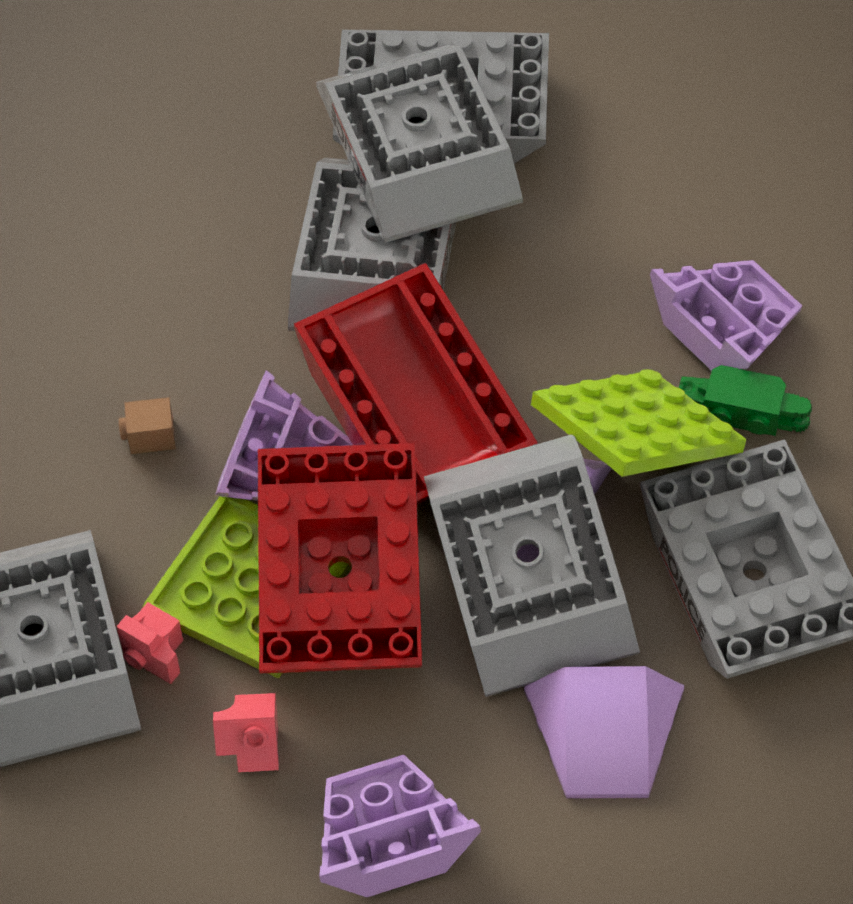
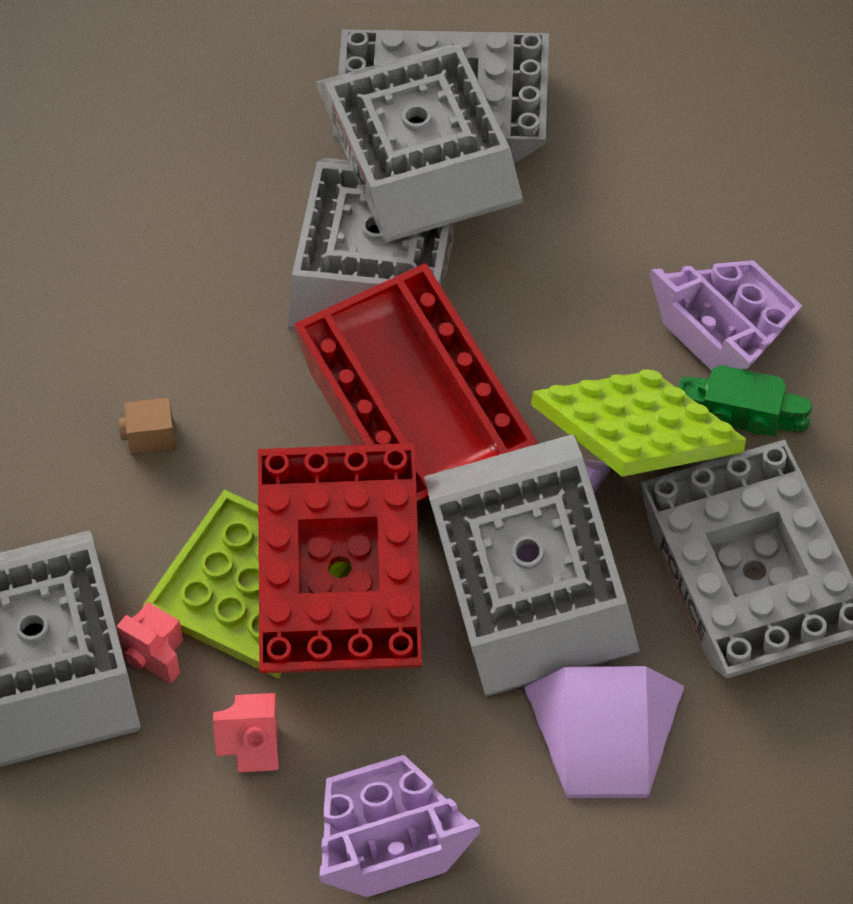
(272, 421): lavender wedge -> none

